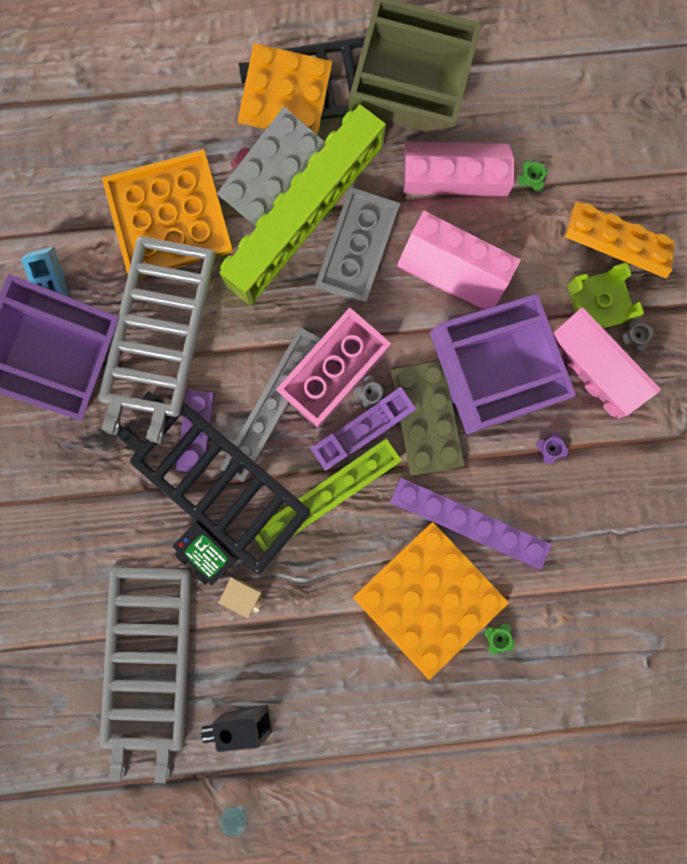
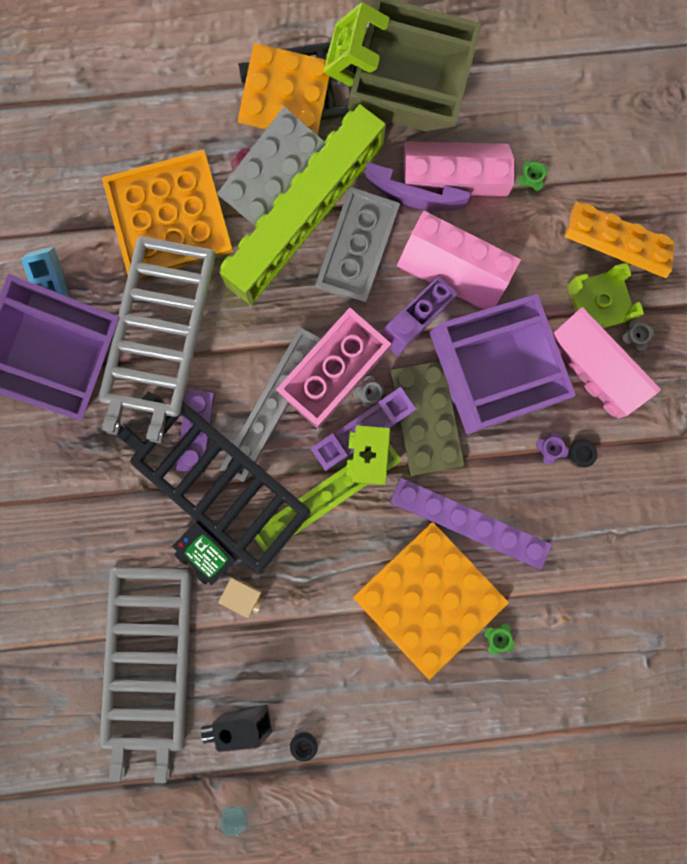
(303, 755): none -> black plate
(347, 43): none -> lime panel
(377, 441): none -> lime brick
(412, 196): none -> medium lavender slope
(418, 315): none -> medium lavender slope
(582, 454): none -> black tile

